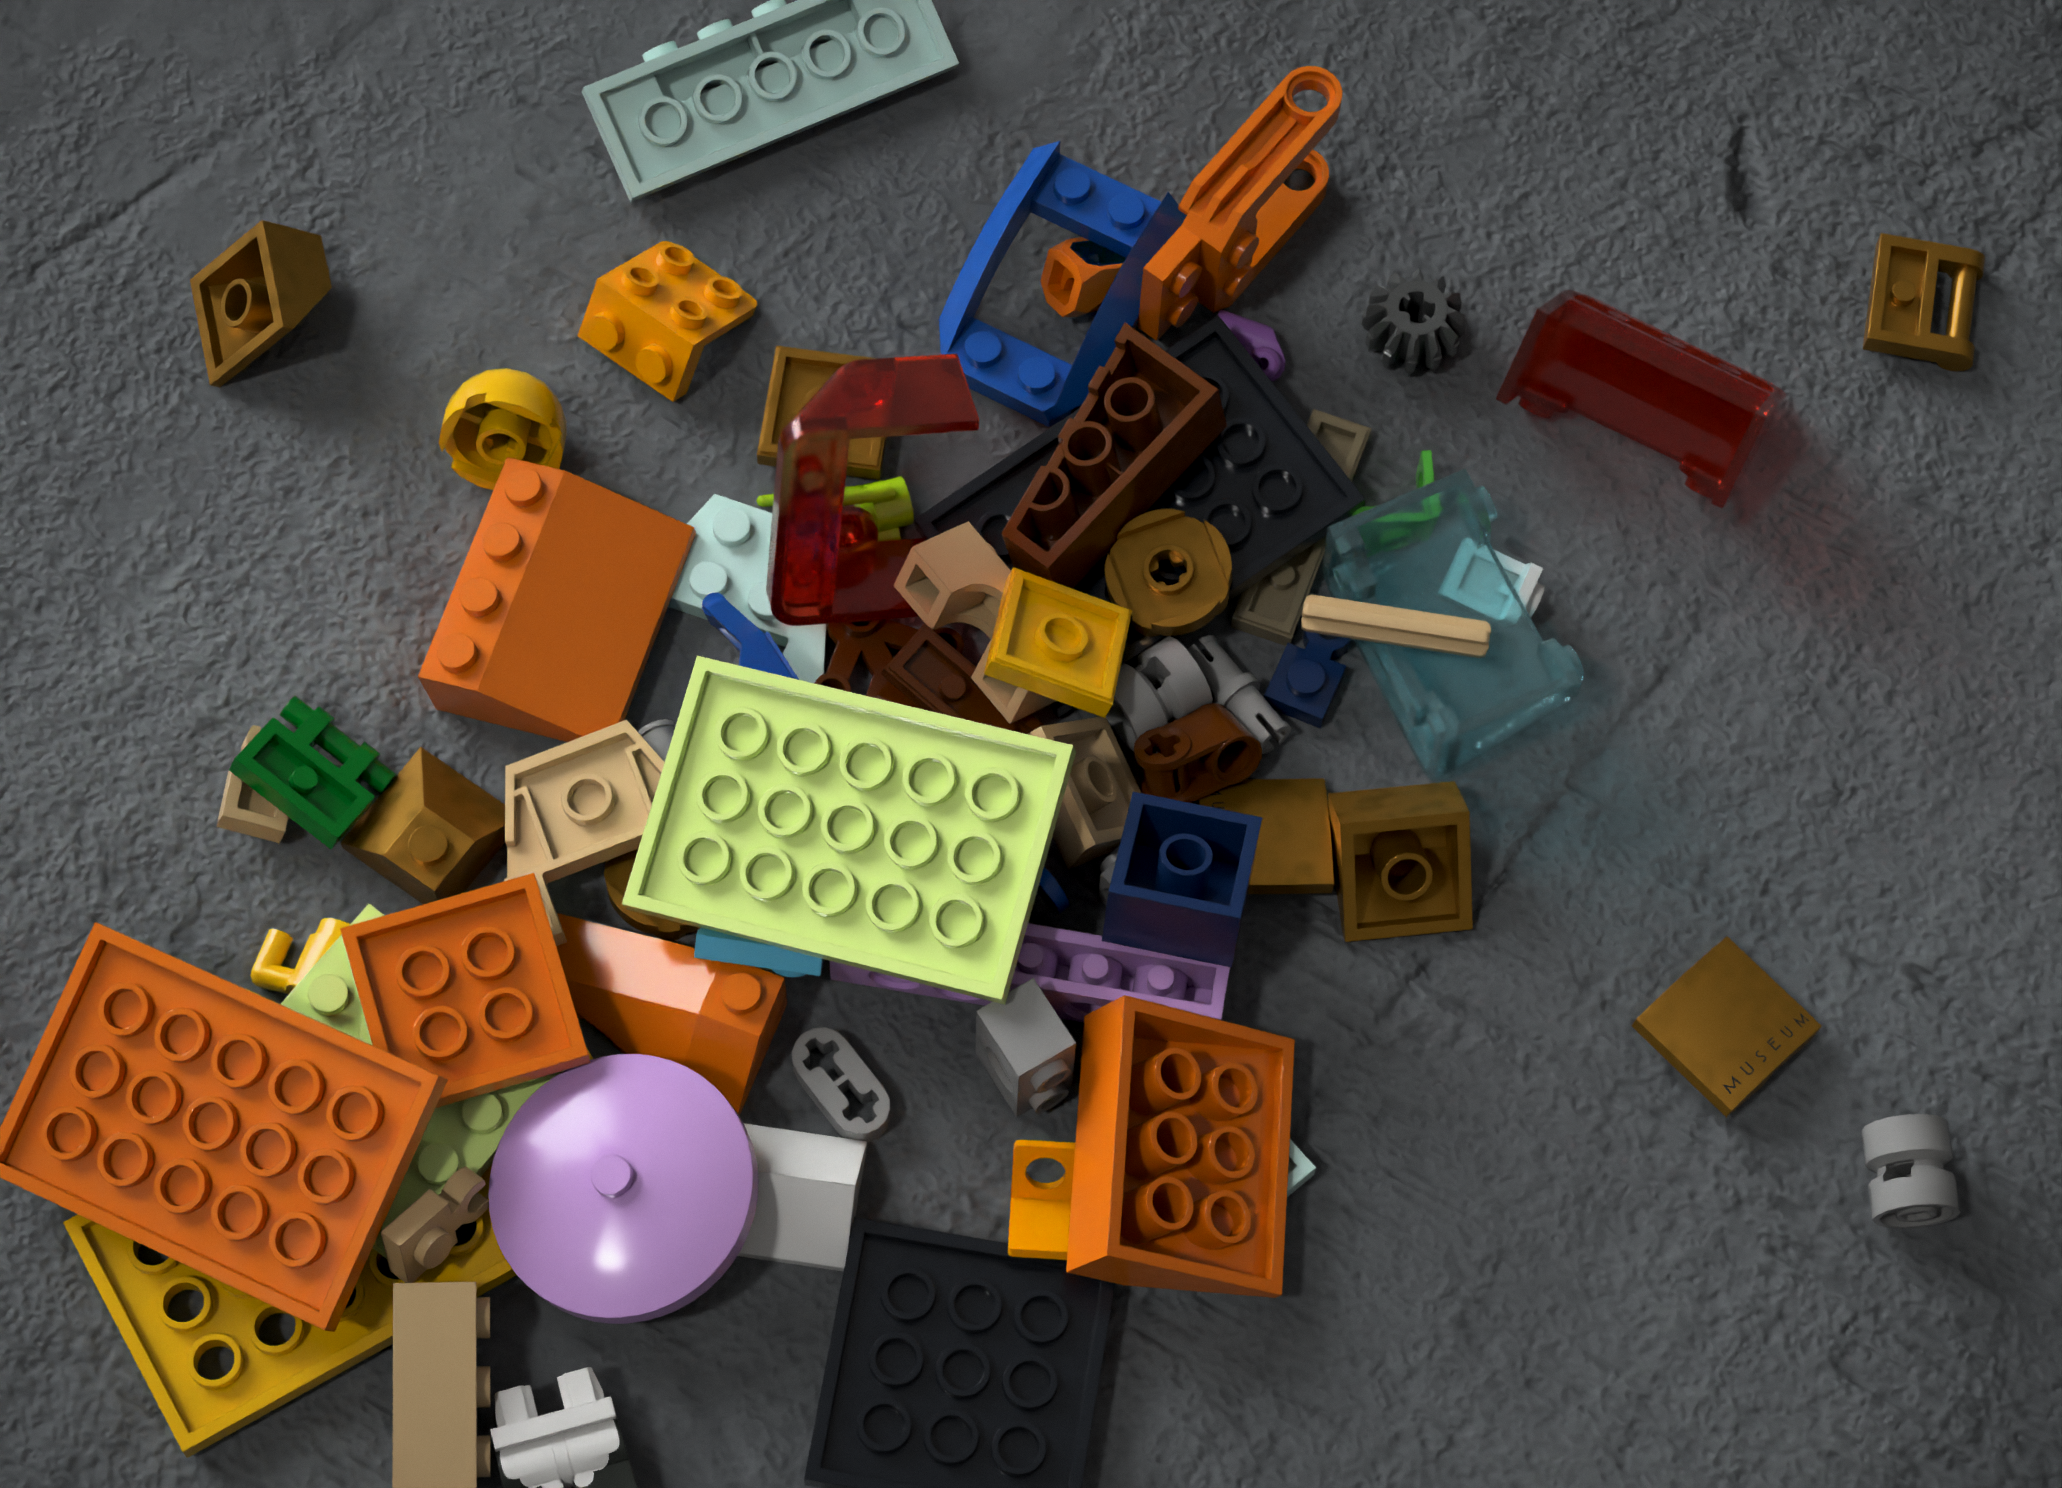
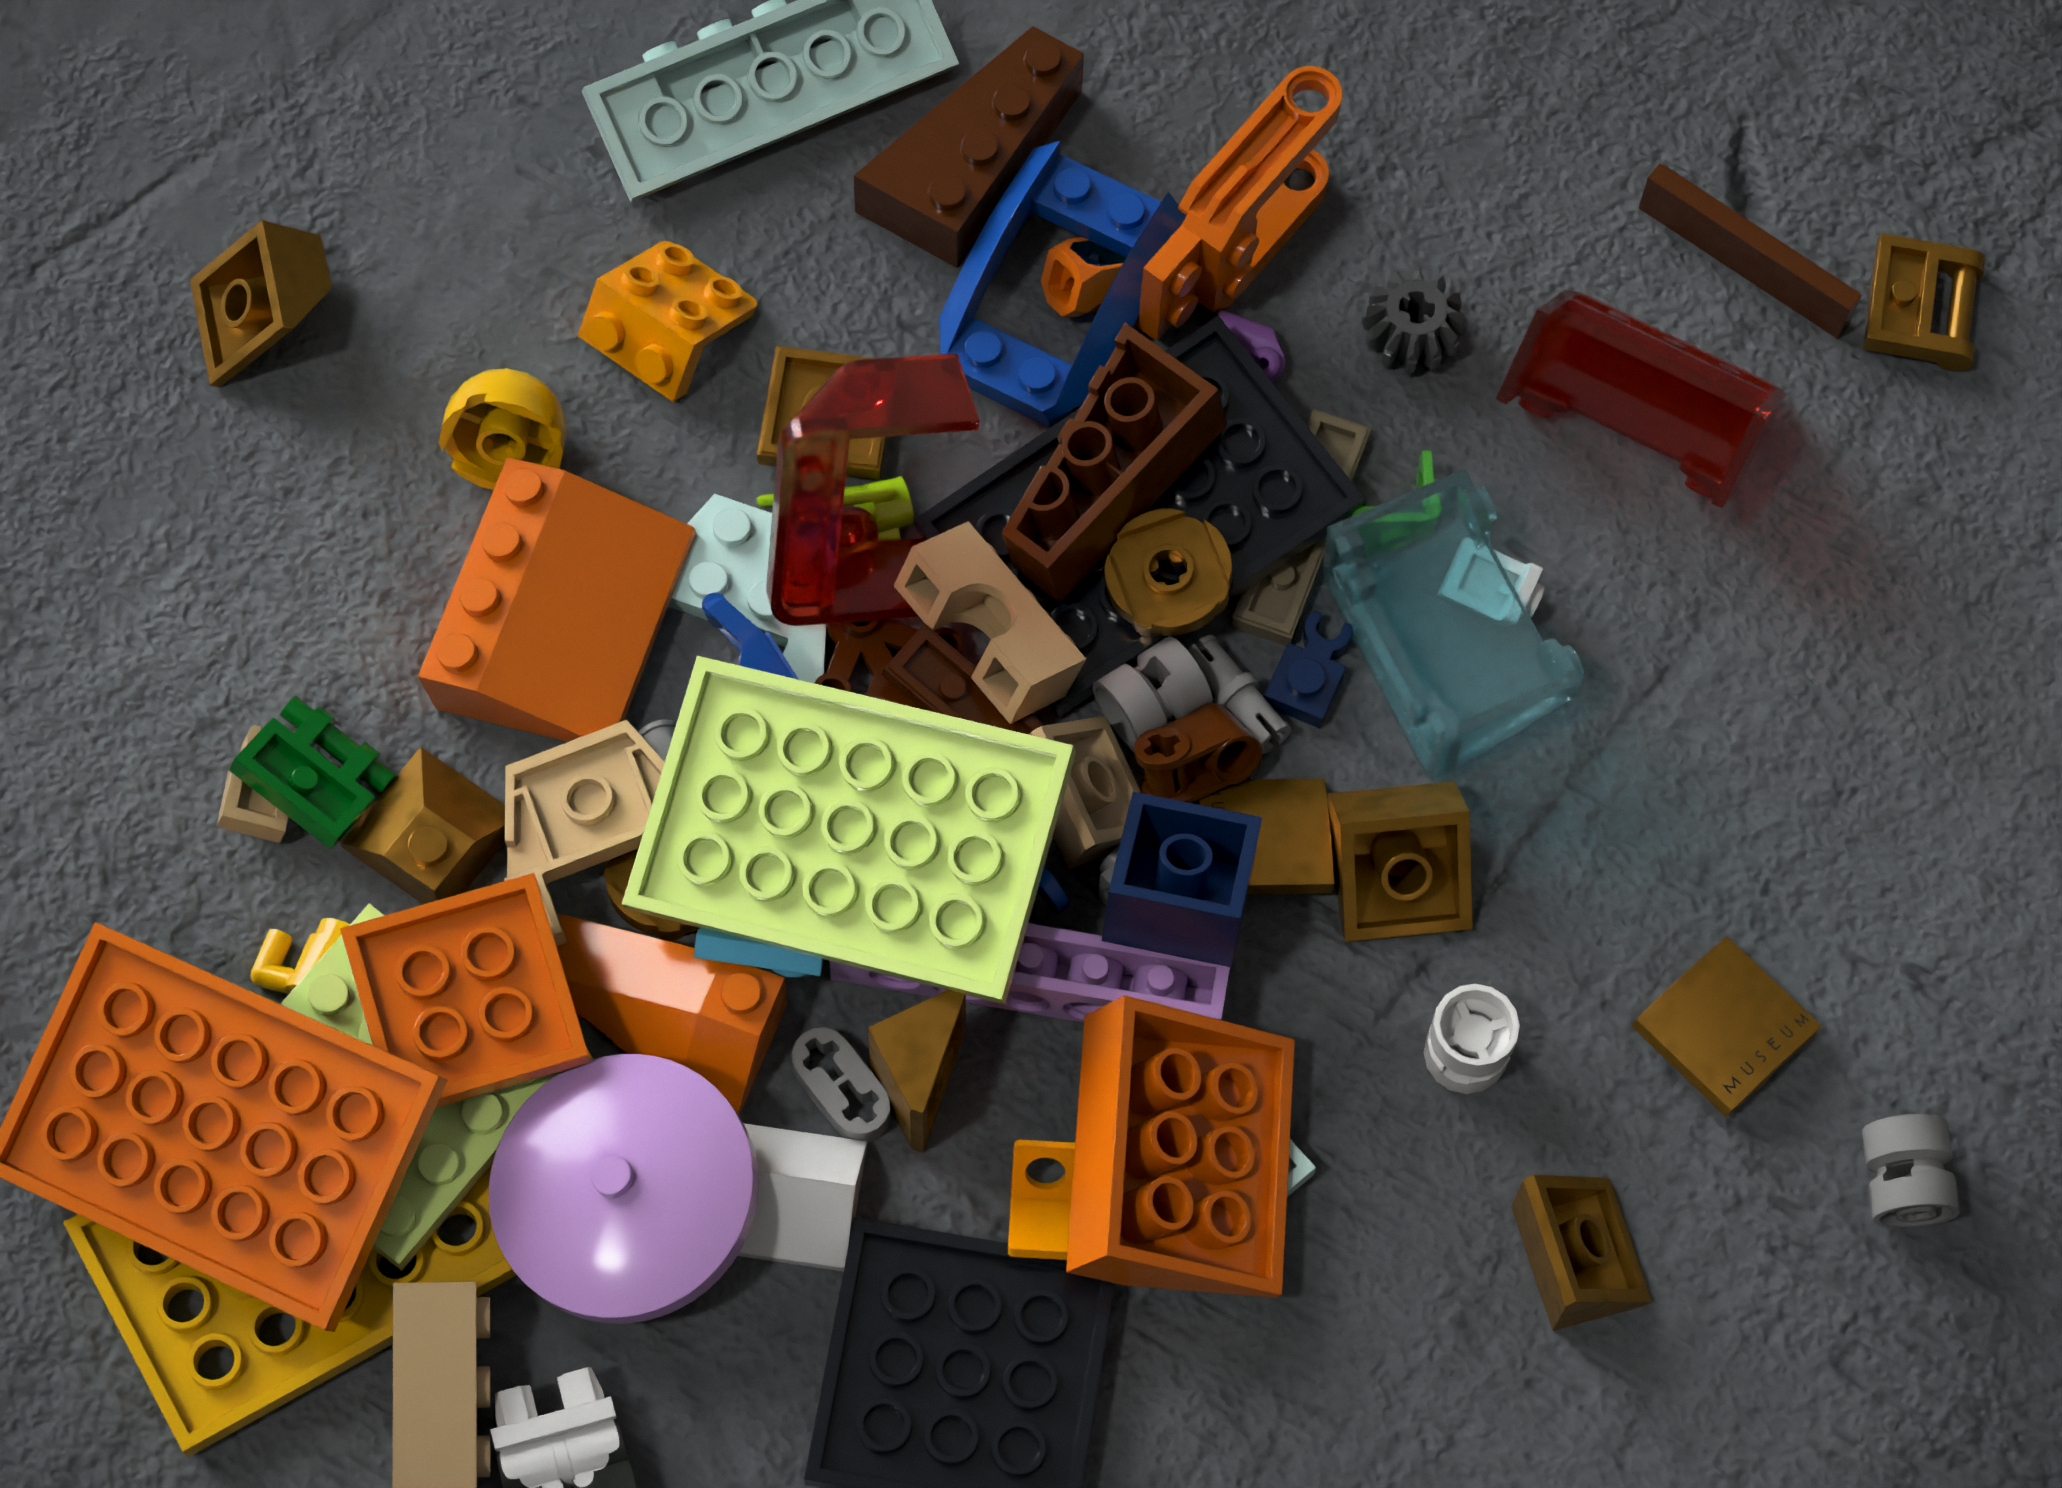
(426, 1229): tan plate -> none
(915, 1058): none -> pearl gold slope
(962, 156): none -> reddish brown wedge
(1026, 1049): light grey brick -> none
(1058, 642): yellow tile -> none
(1396, 626): tan axle -> none
(1472, 1023): none -> white wheel
(1578, 1248): none -> pearl gold slope
(1749, 250): none -> reddish brown tile

